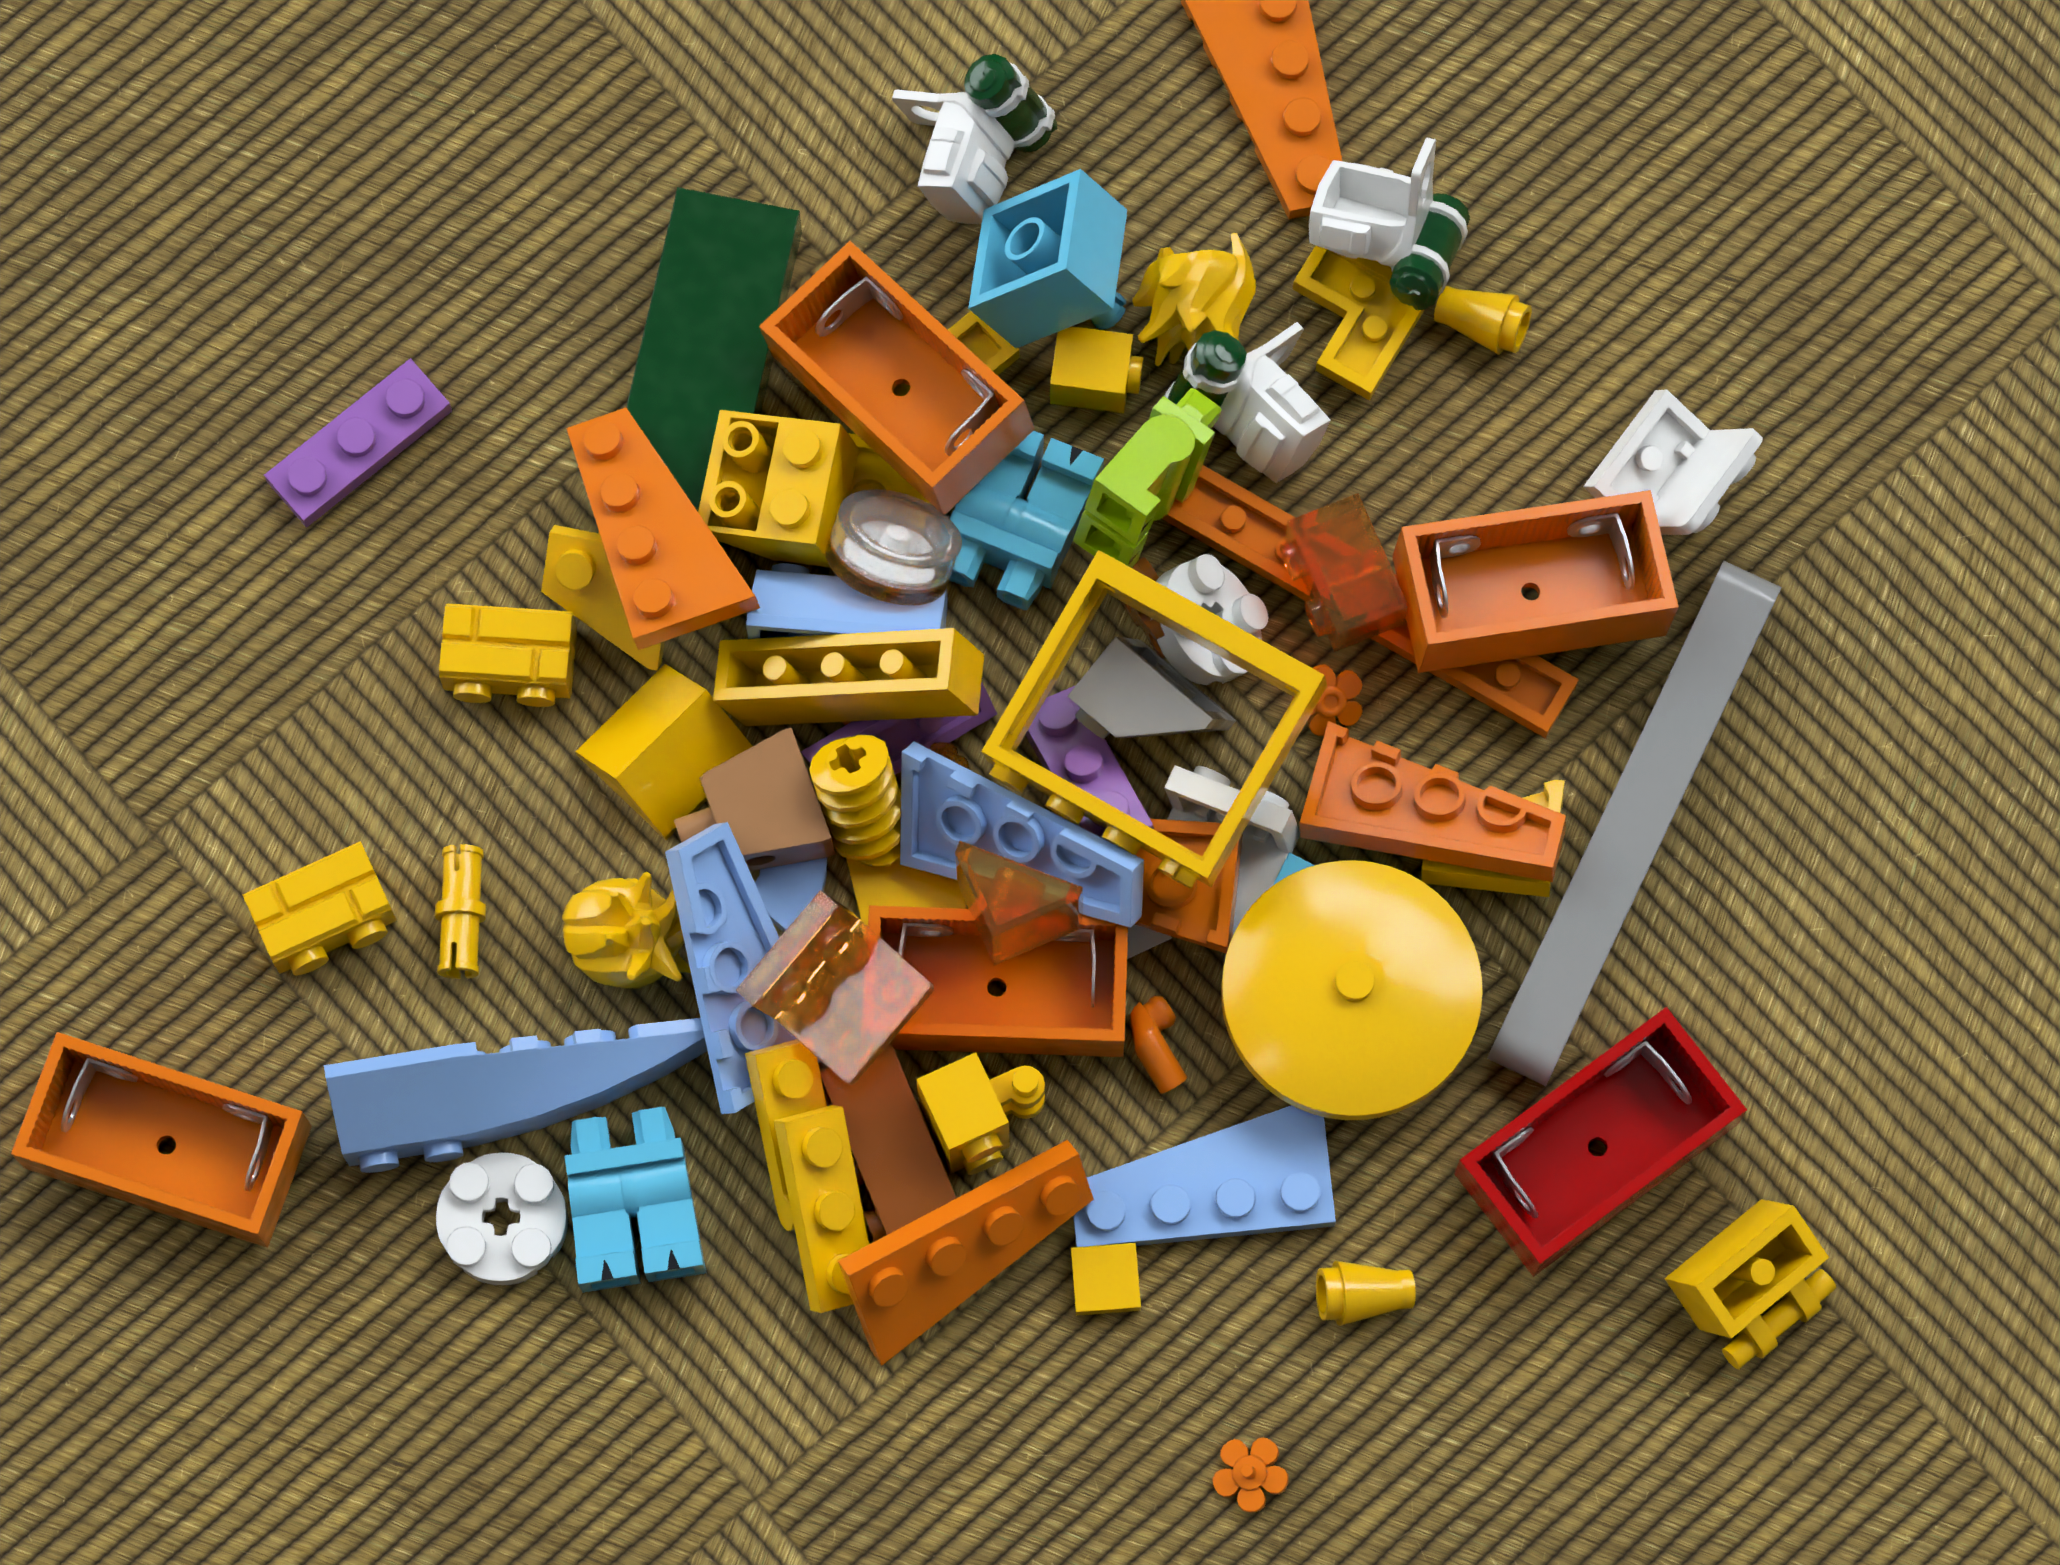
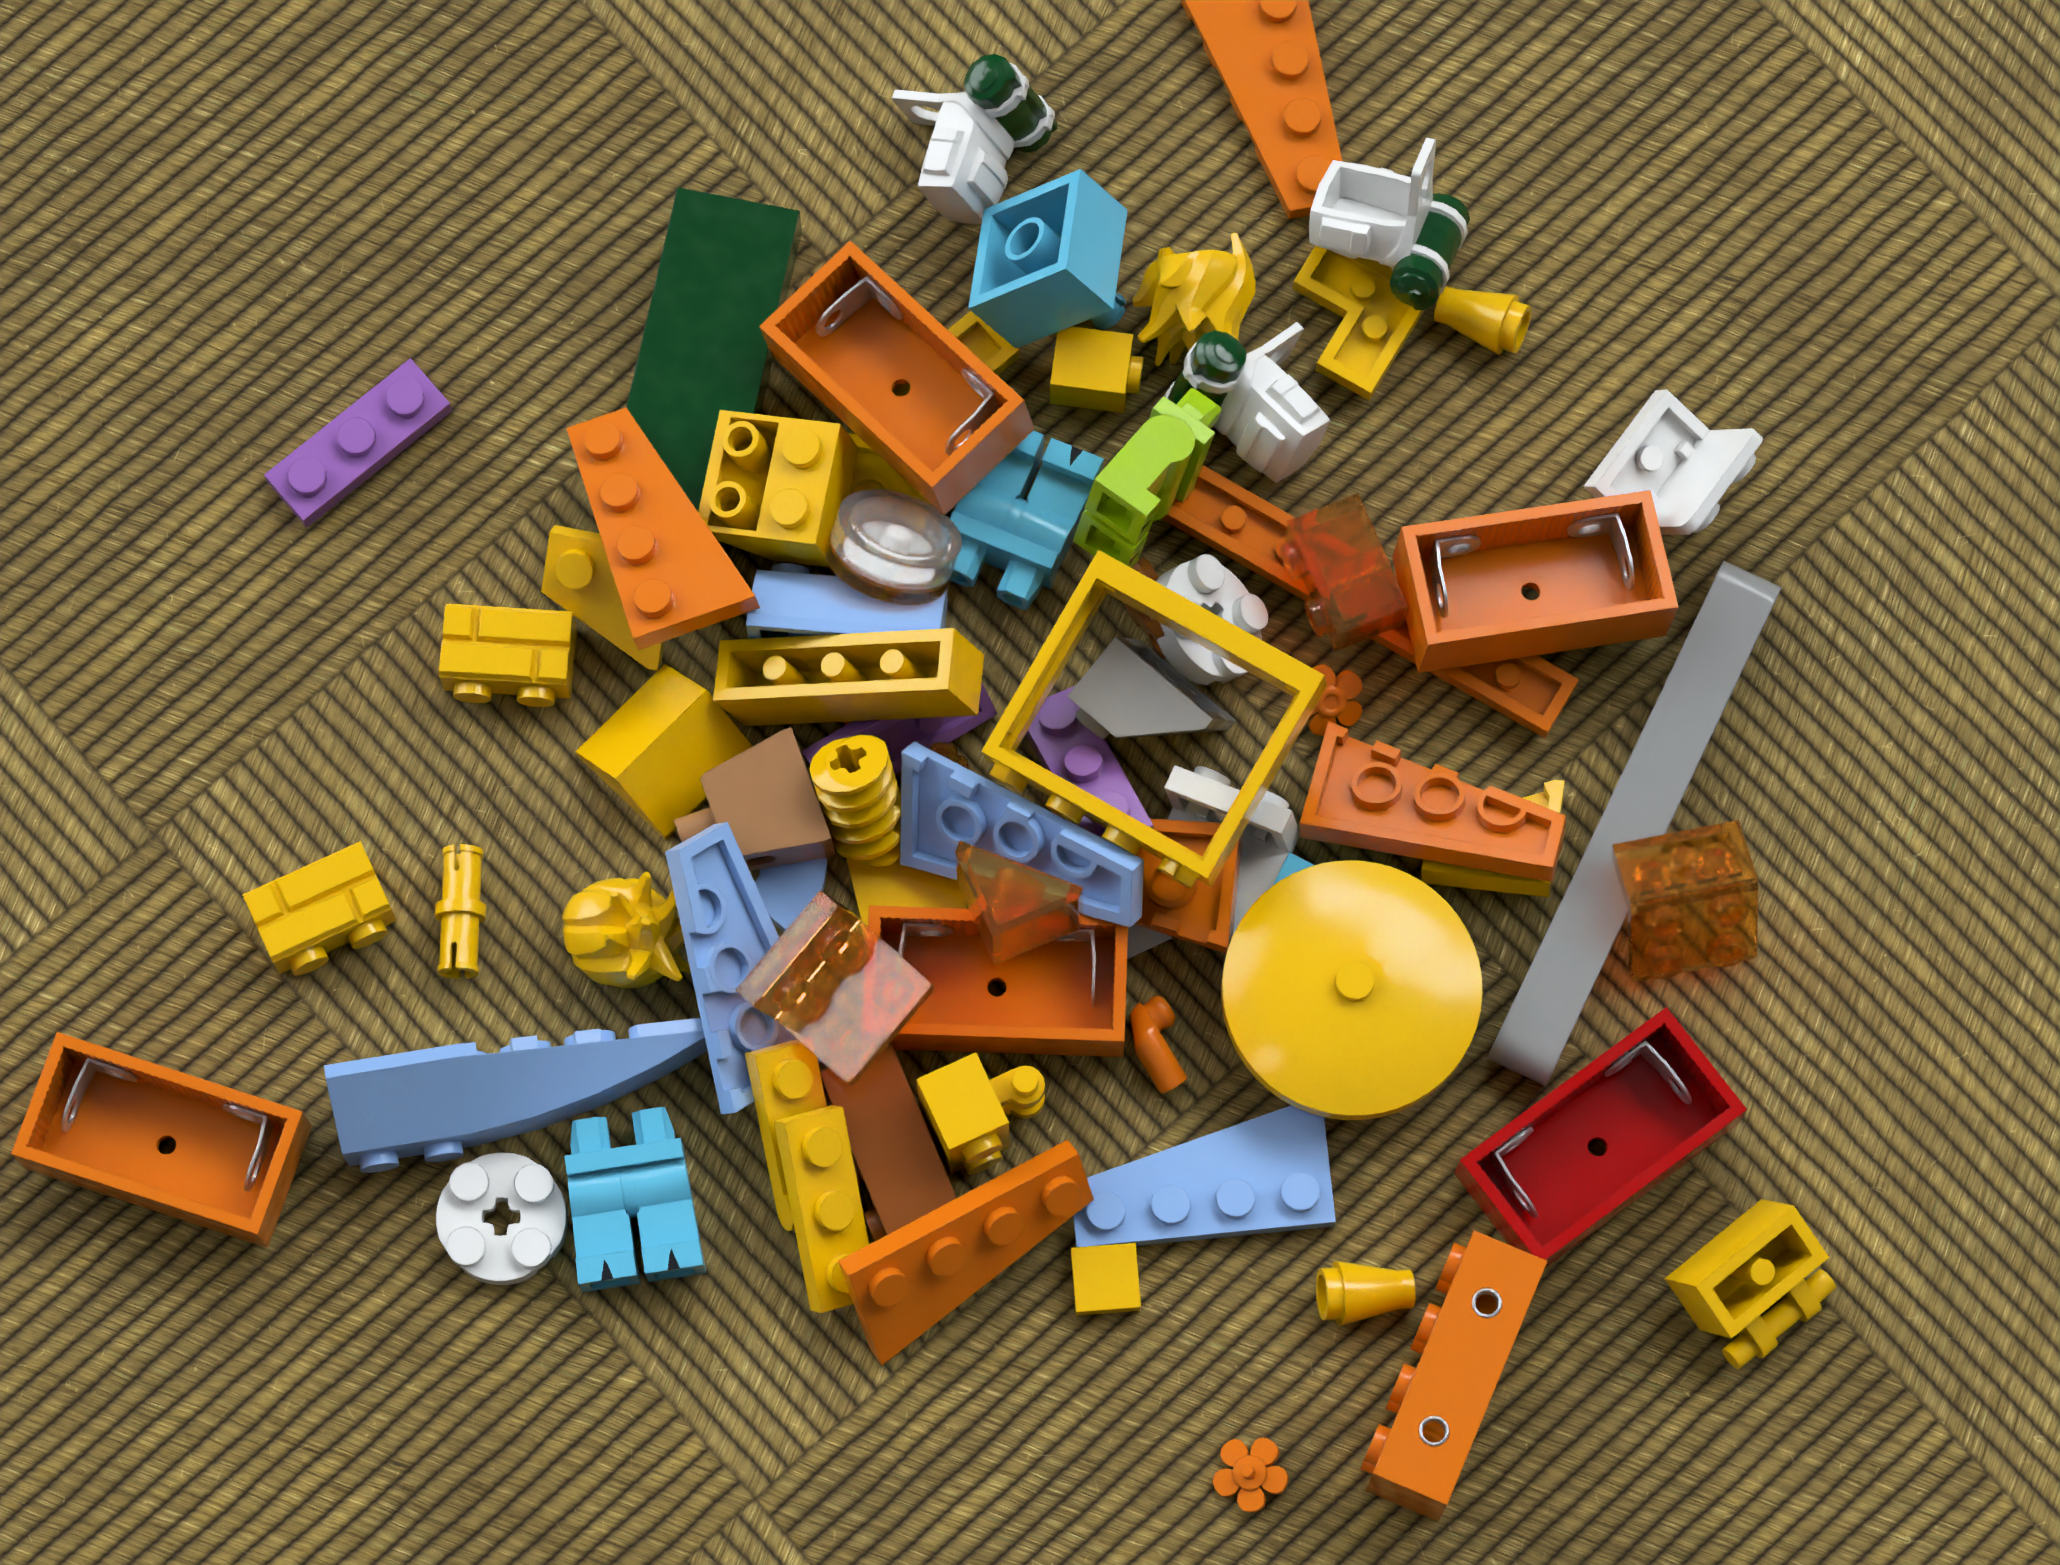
(1456, 1376): none -> orange piece
(1688, 900): none -> clear orange bracket

